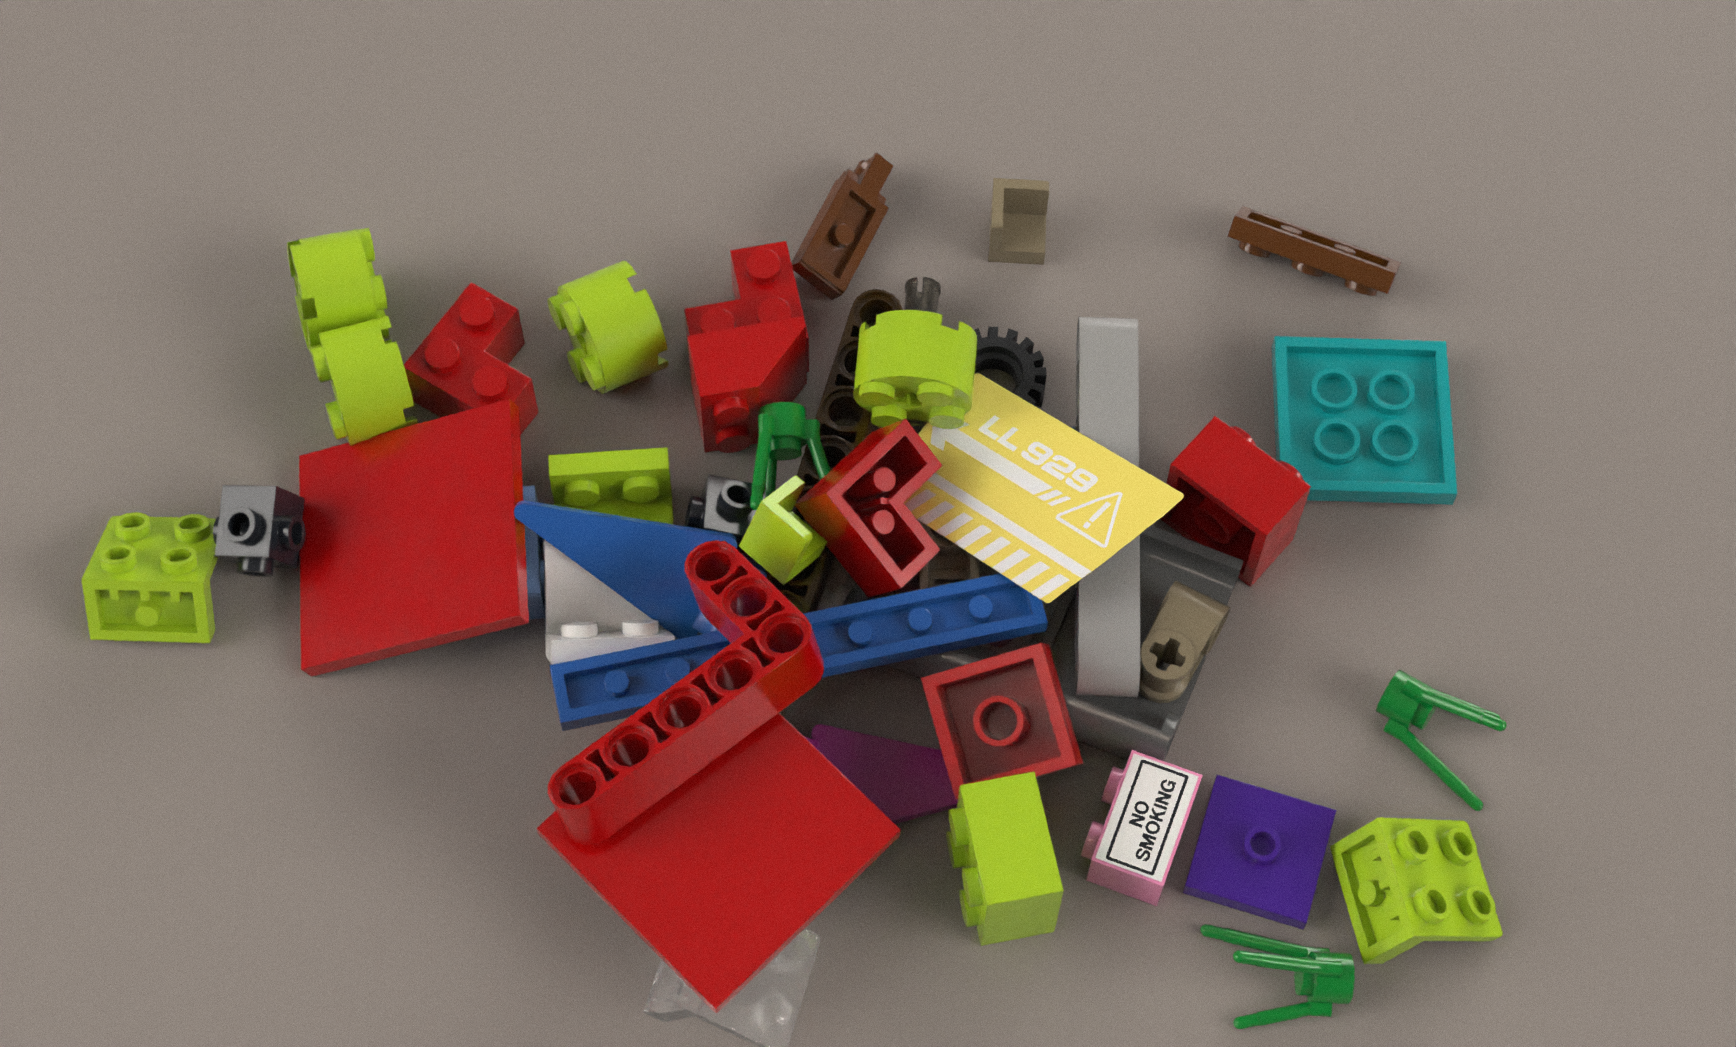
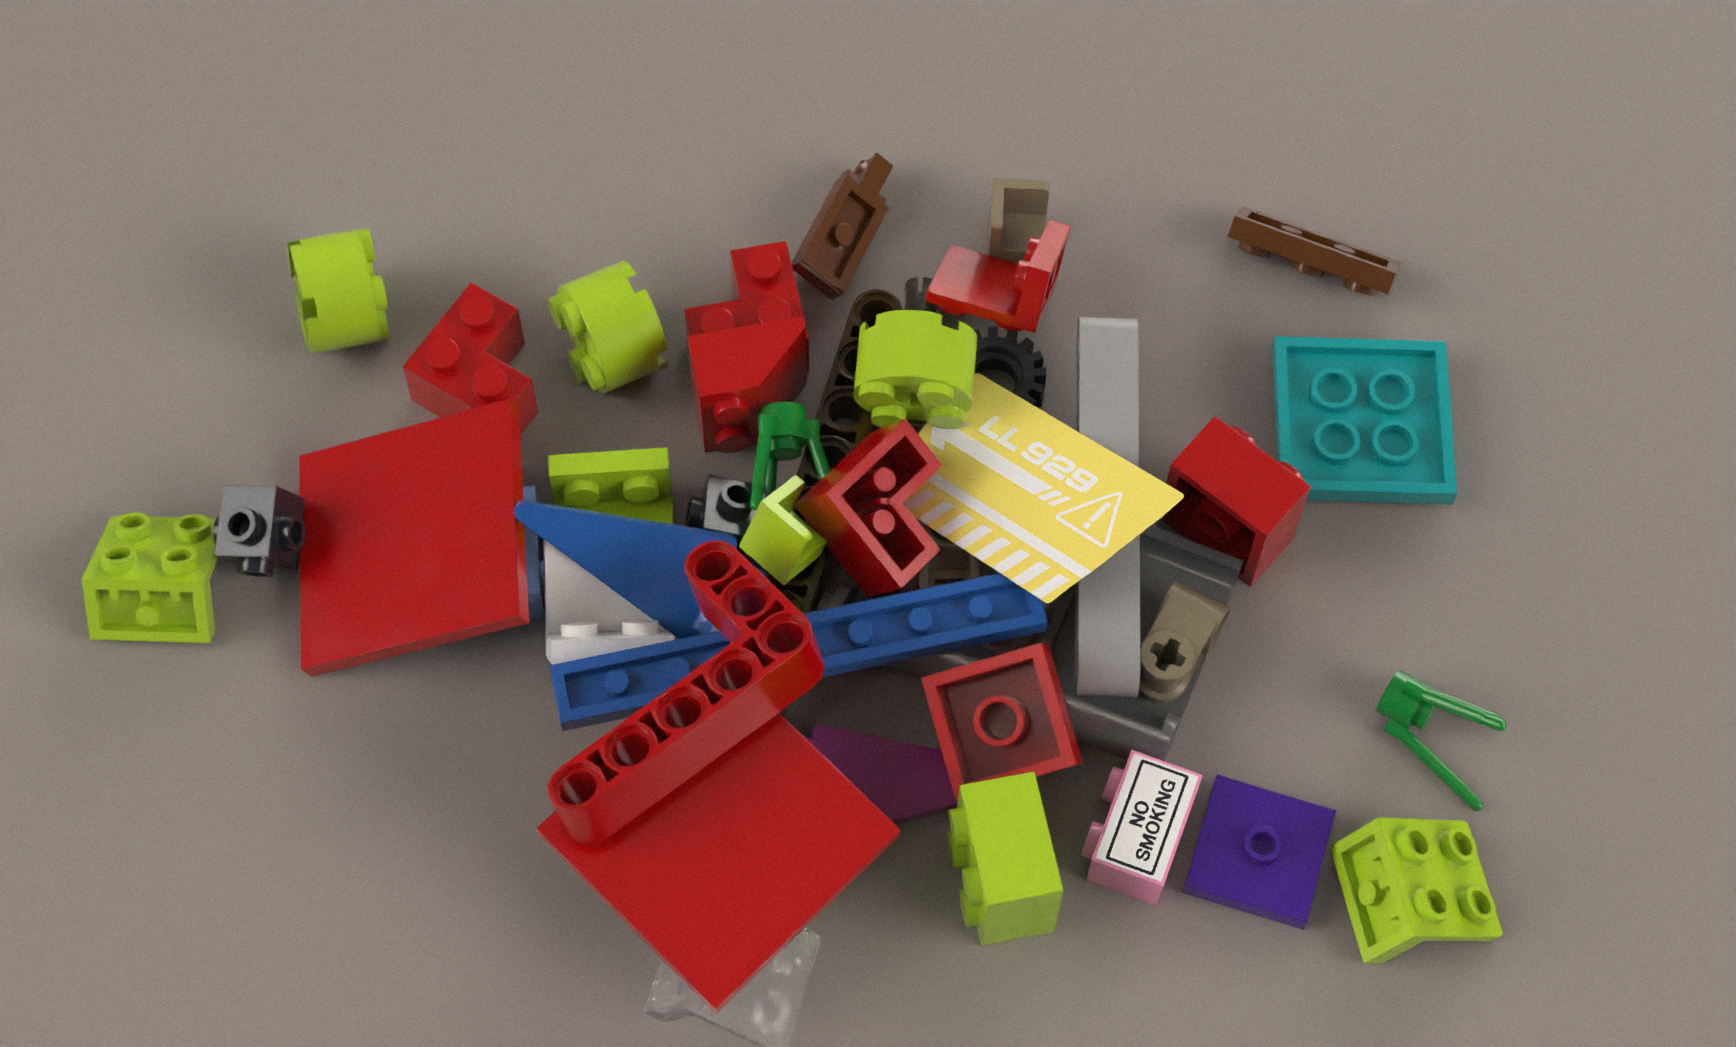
(365, 380): lime brick -> none
(998, 288): none -> red bracket
(1318, 974): green plant -> none

